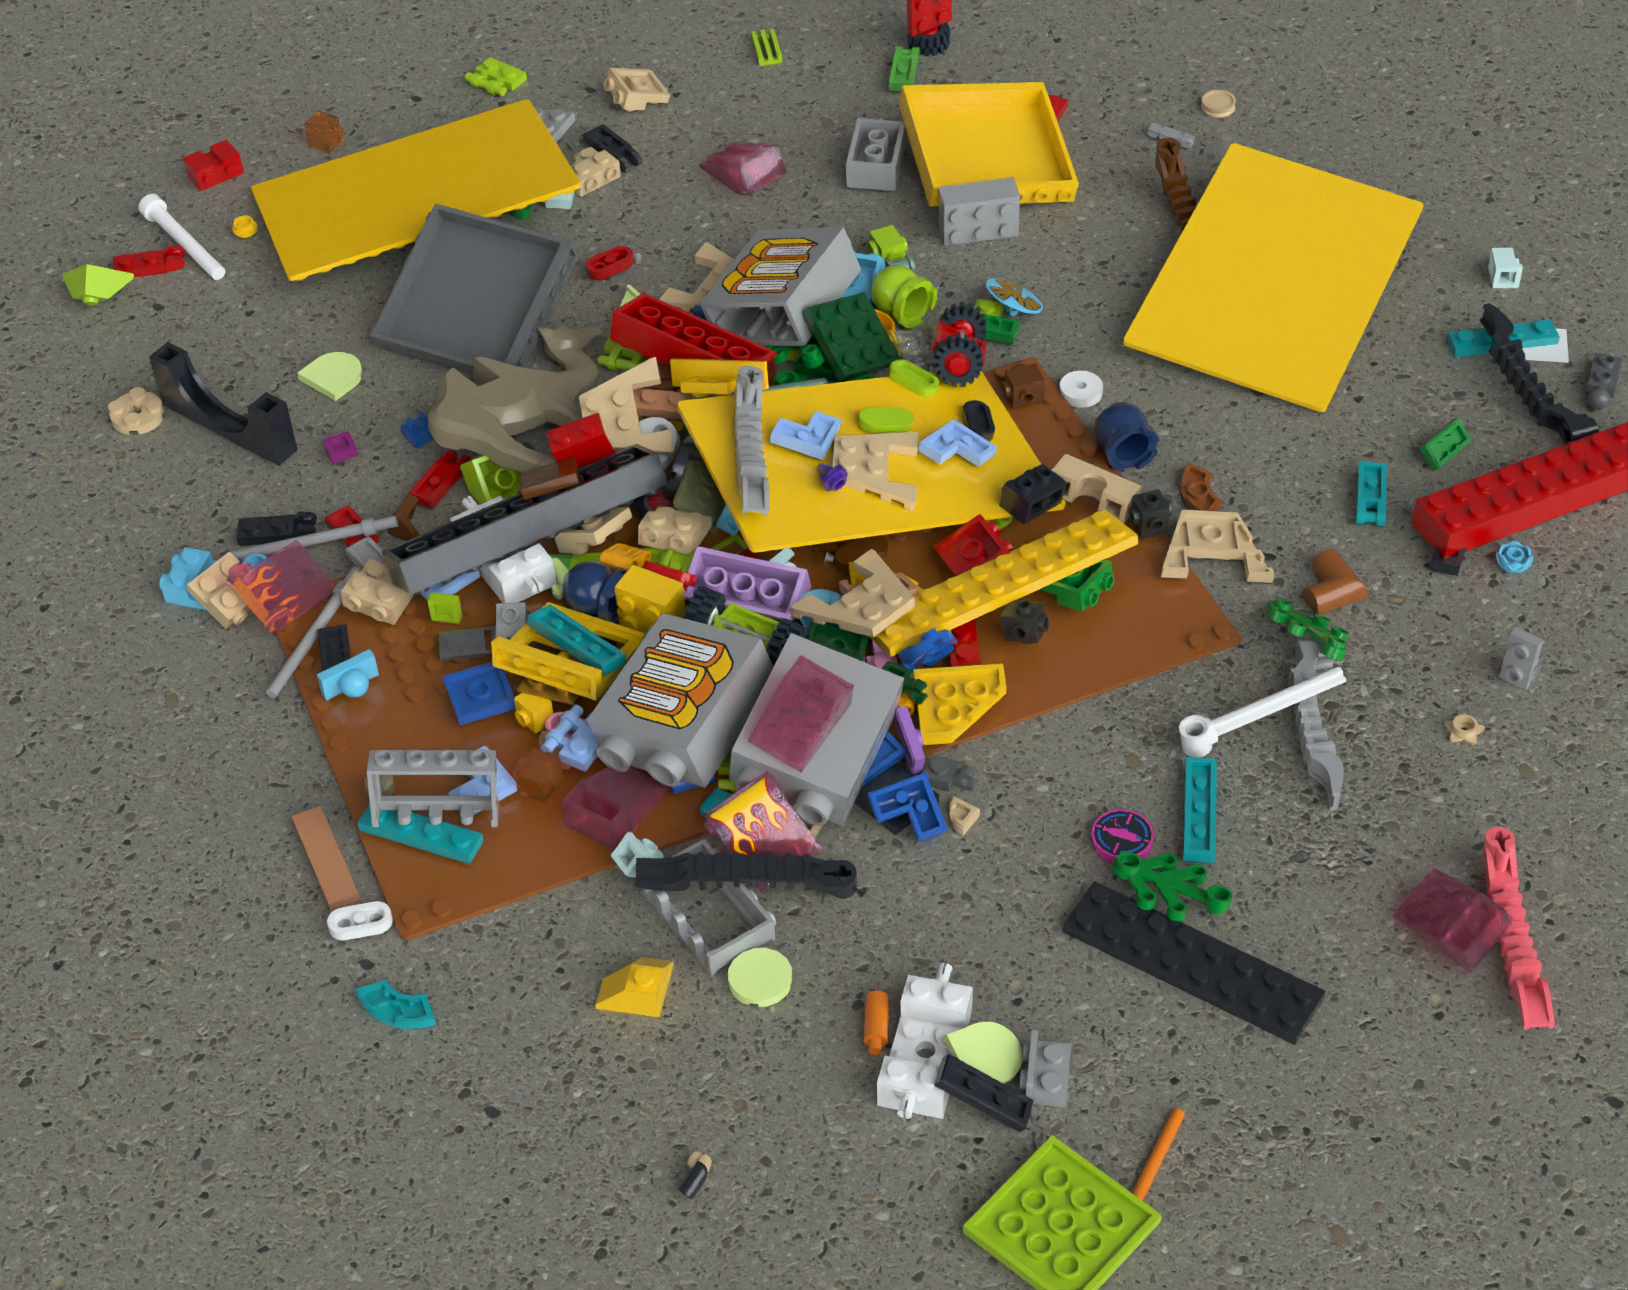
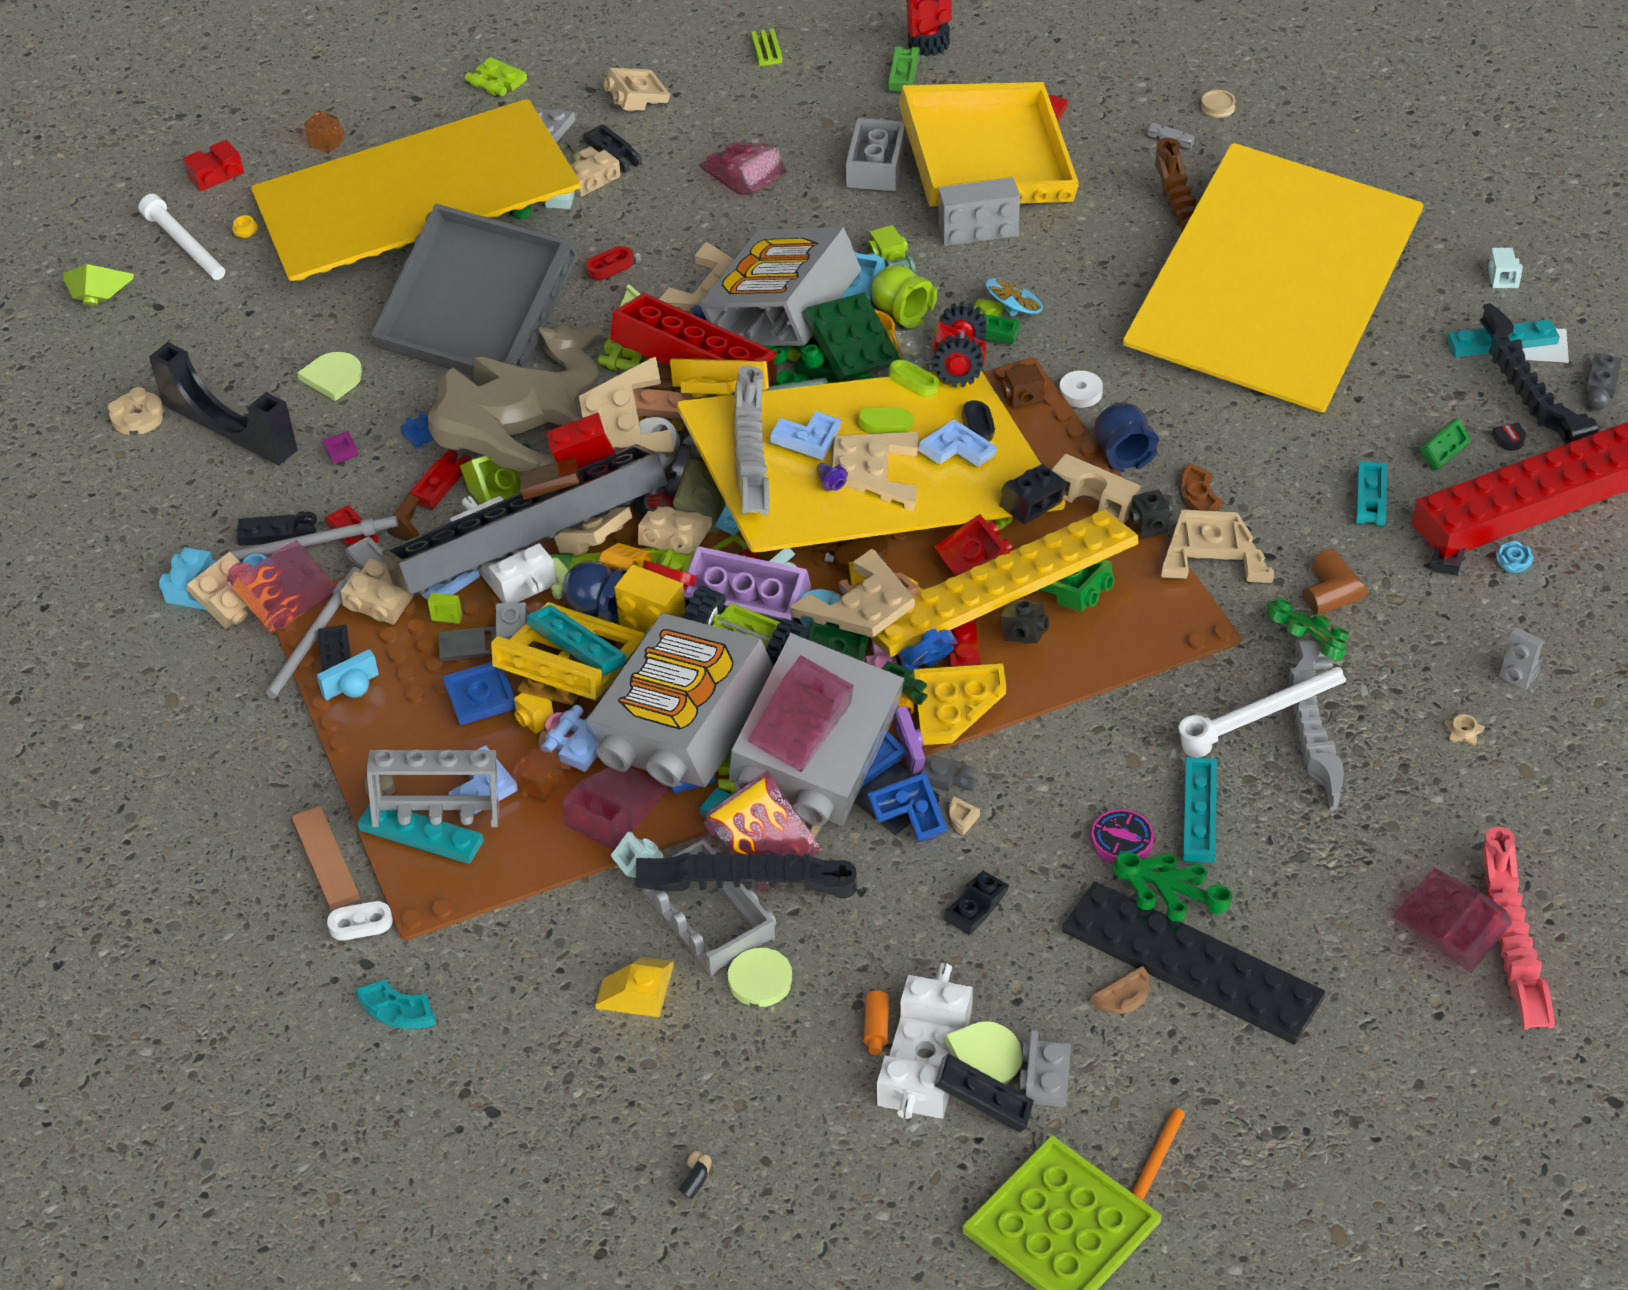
(151, 262): red hinge -> none
(977, 903): none -> black slope
(1124, 994): none -> medium nougat tile
(1510, 436): none -> black tile

